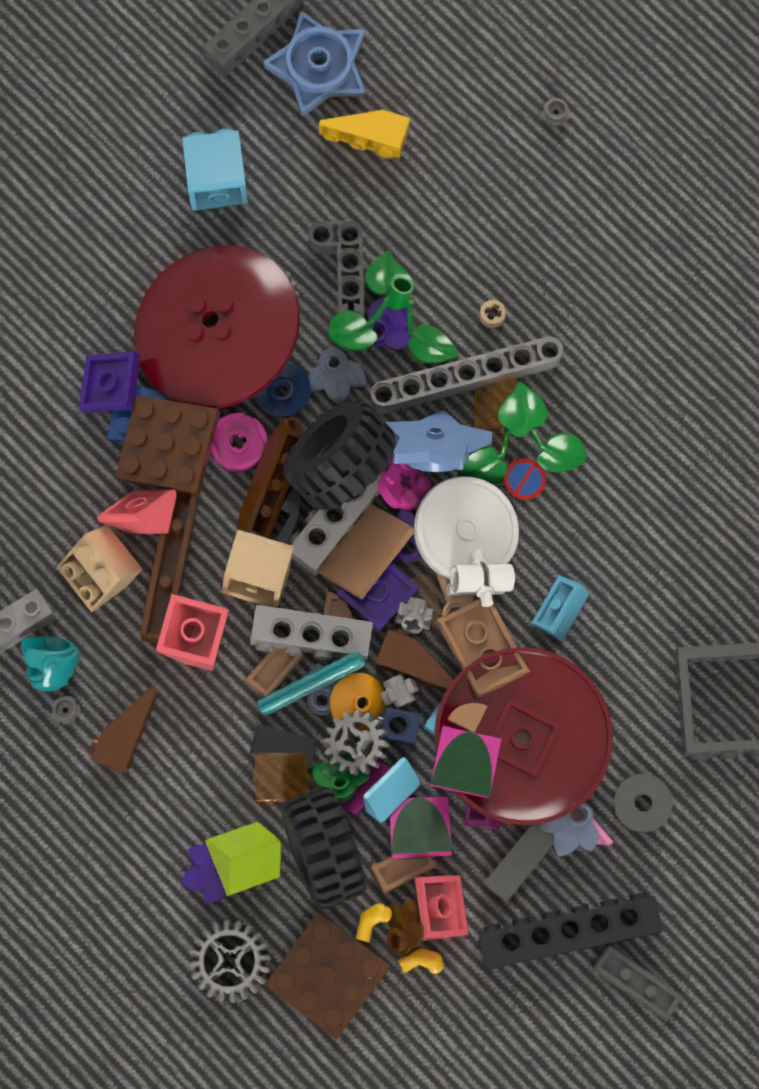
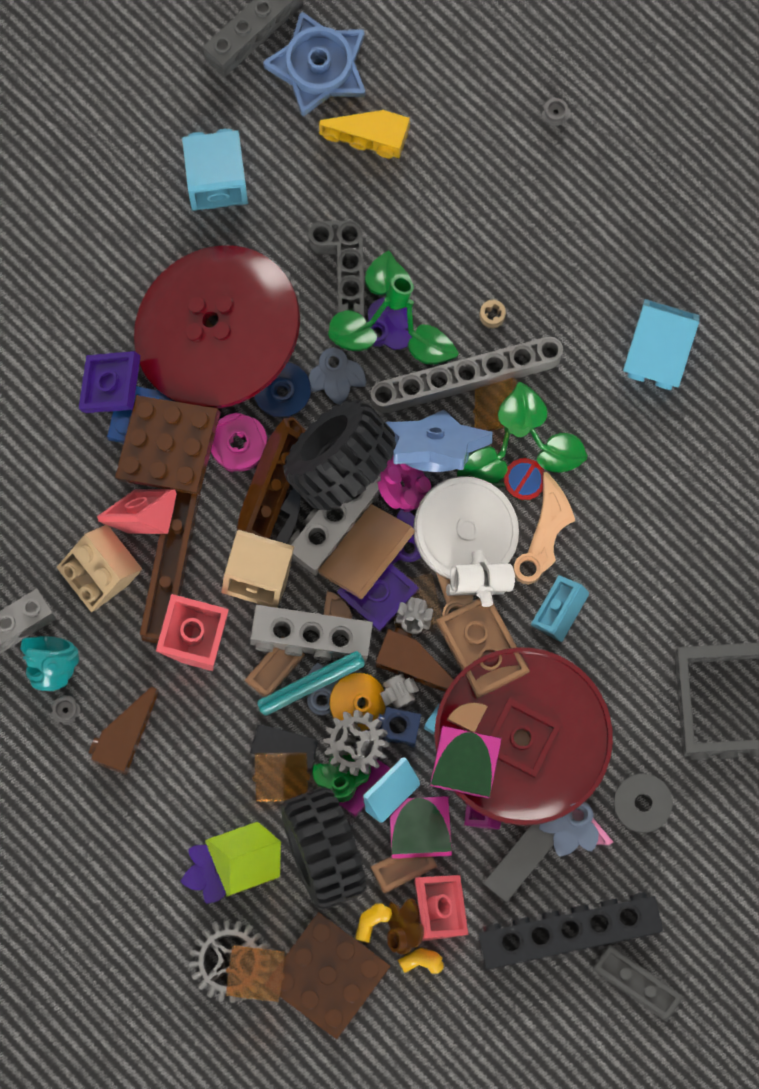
(255, 973): none -> clear orange piece
(554, 516): none -> light nougat piece
(661, 344): none -> medium azure slope

